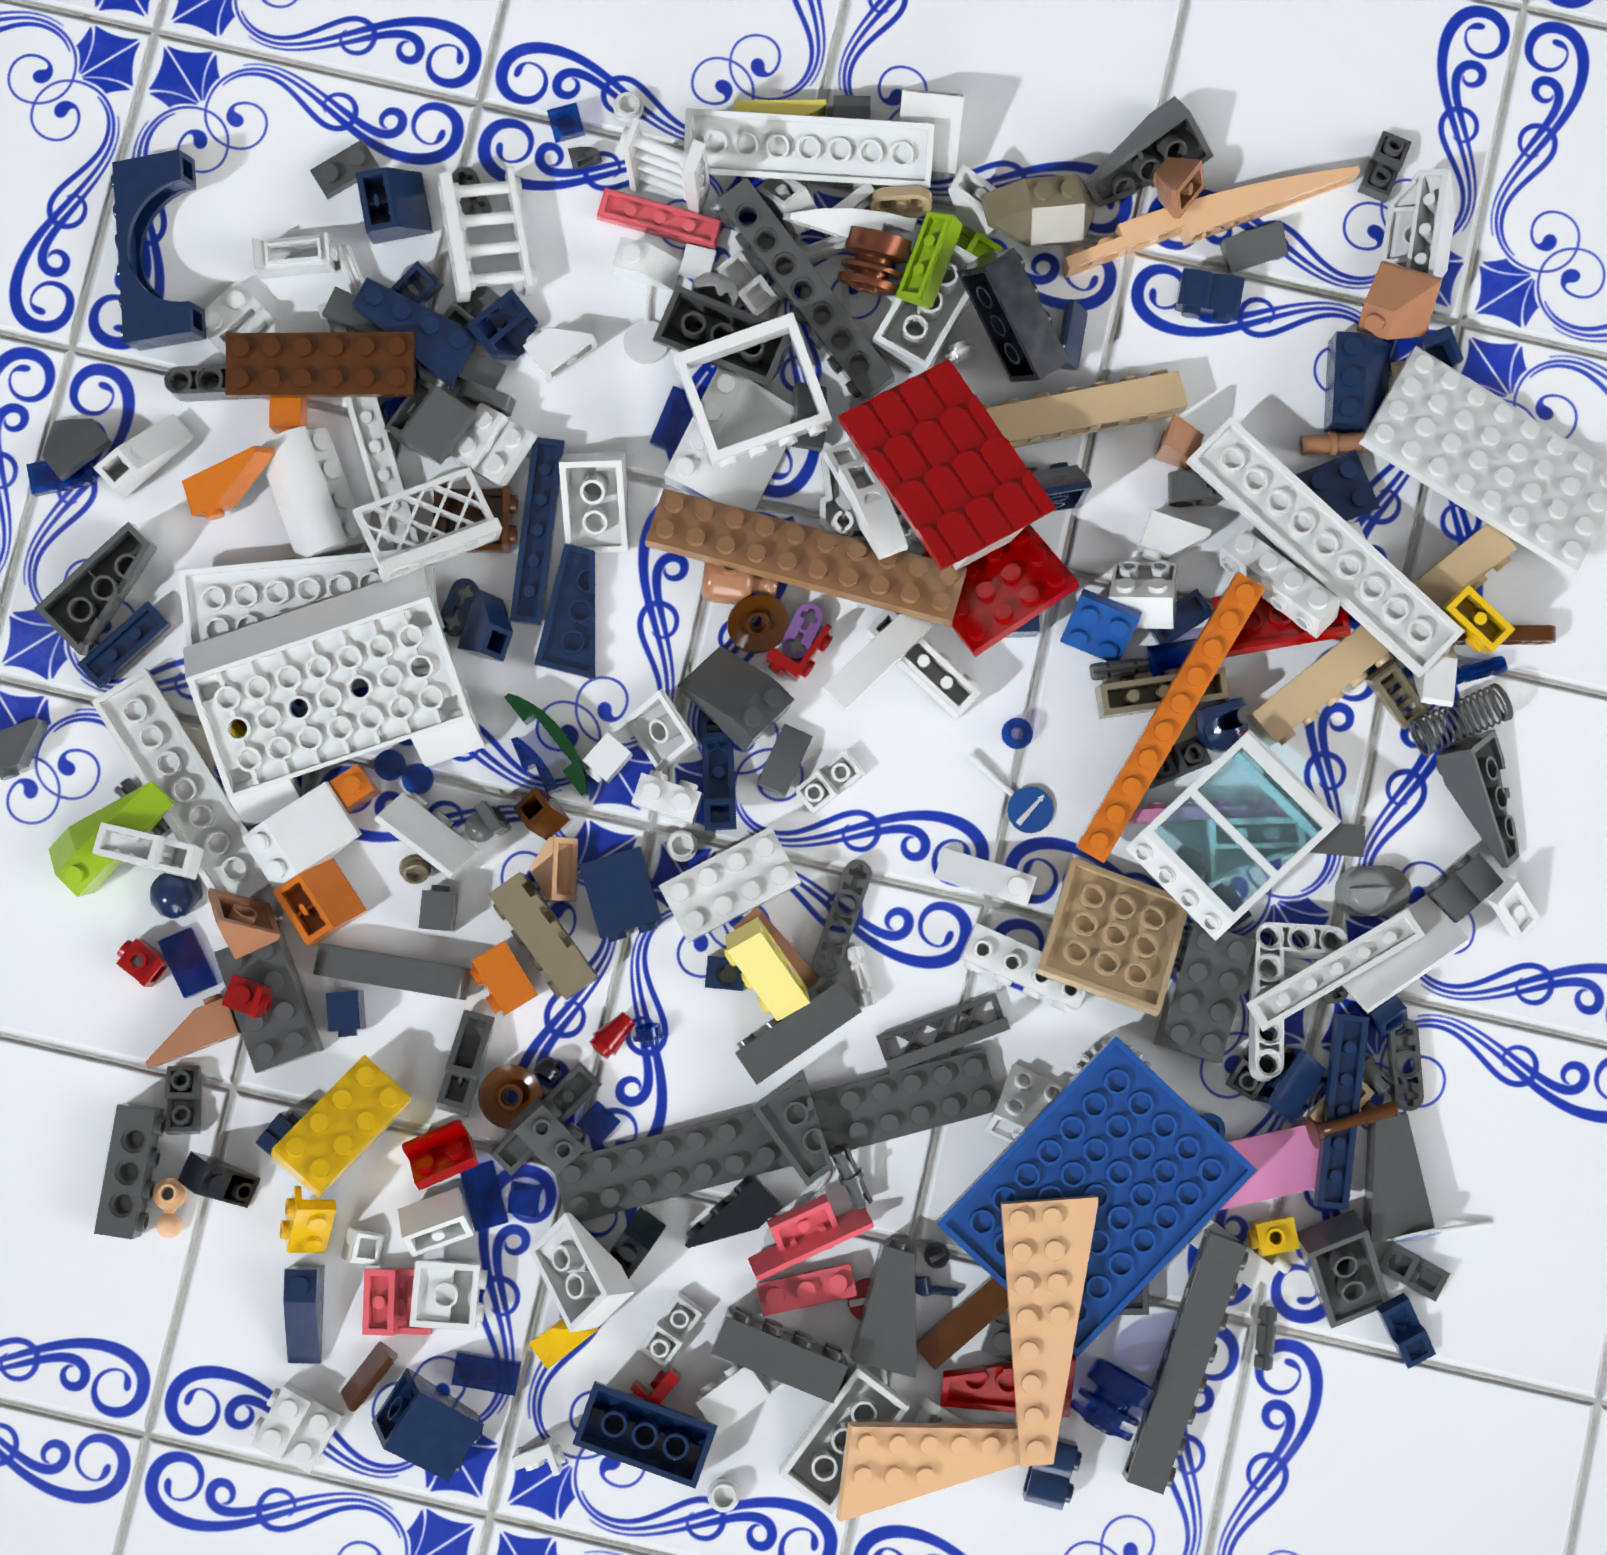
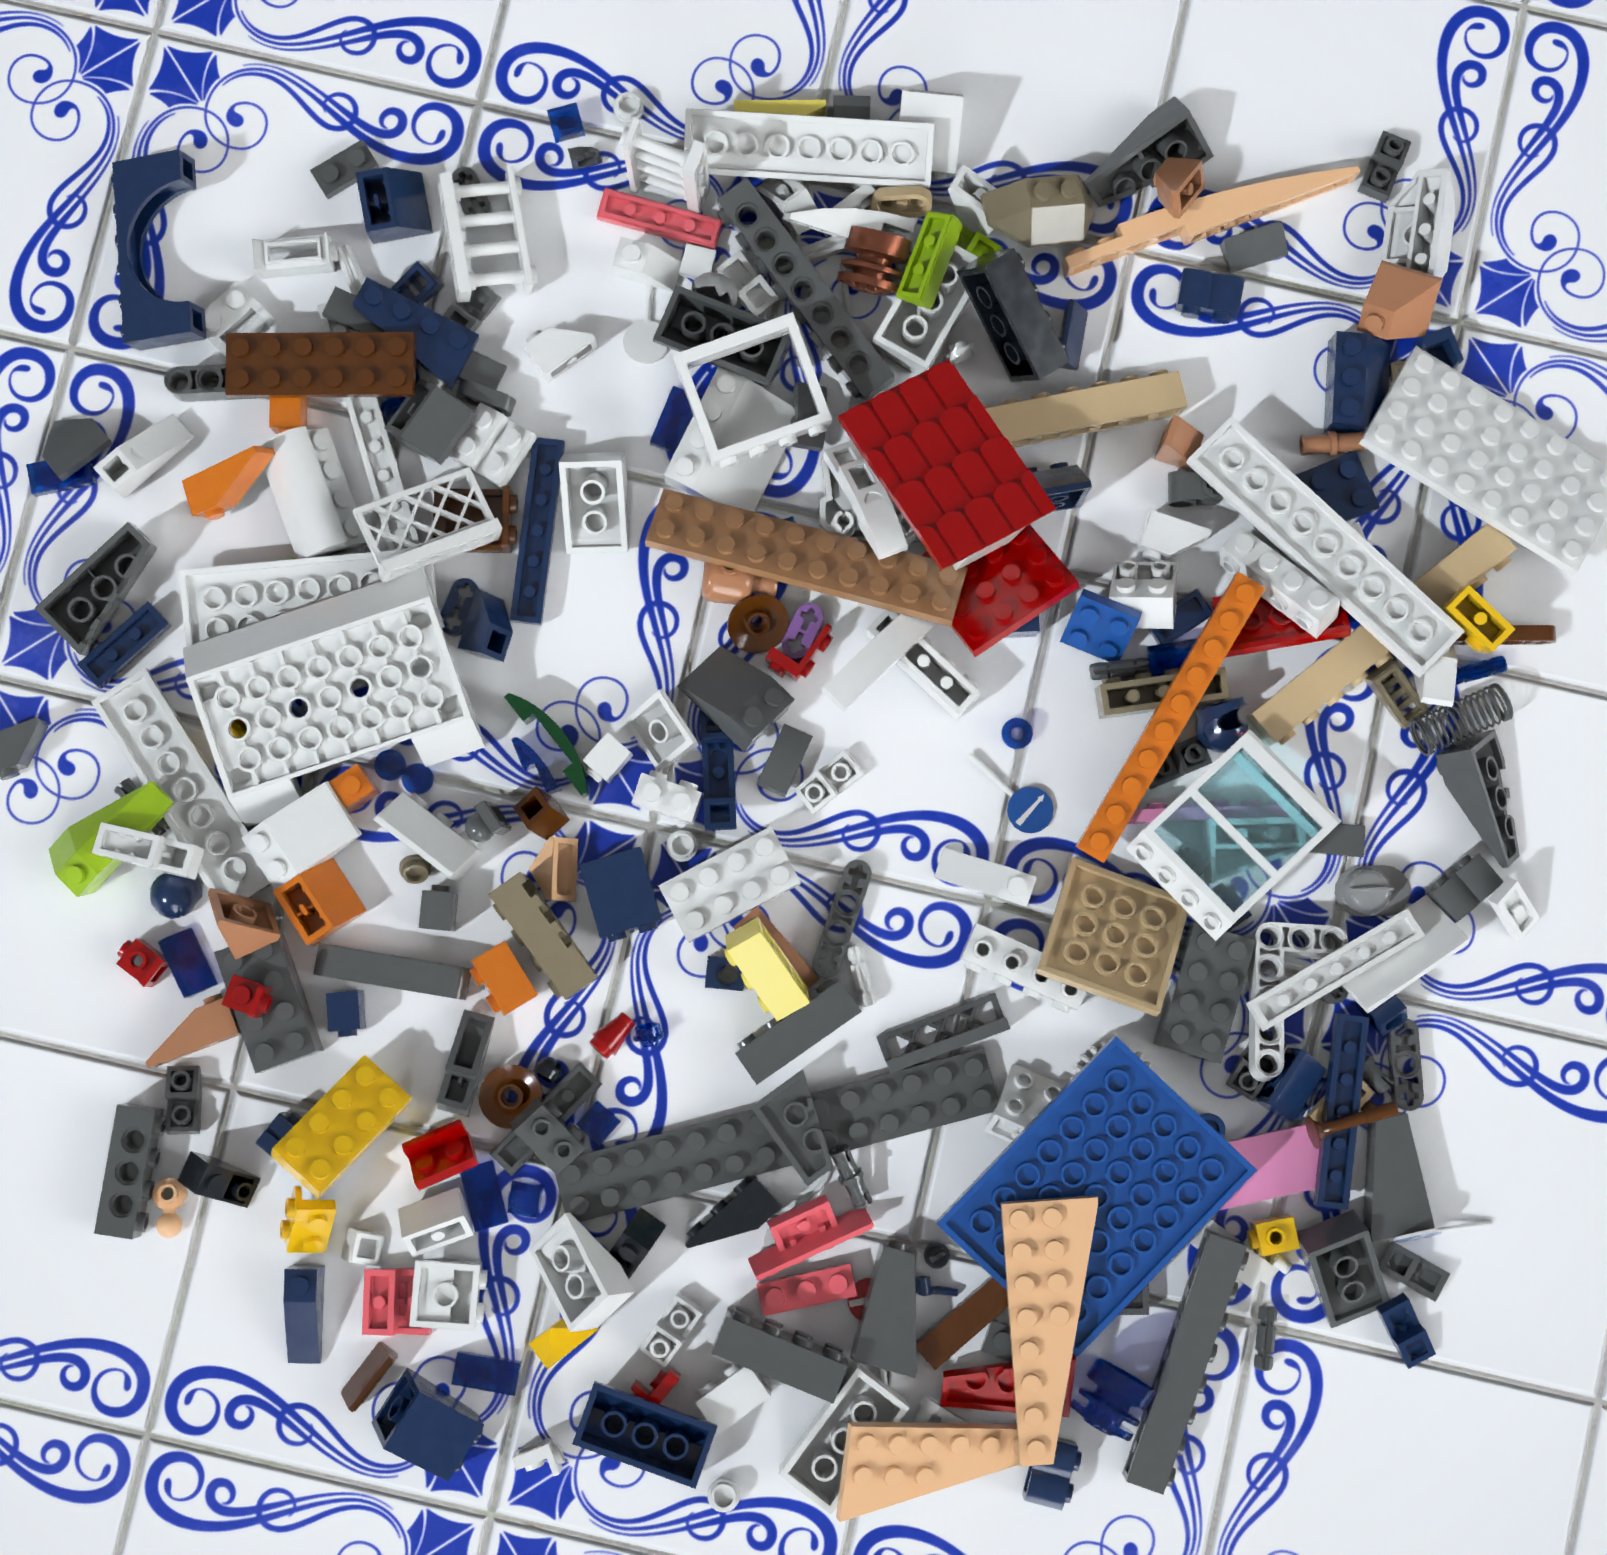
(295, 1427): white plate -> none
(504, 327): dark blue slope -> none
(569, 626): dark blue wing -> none

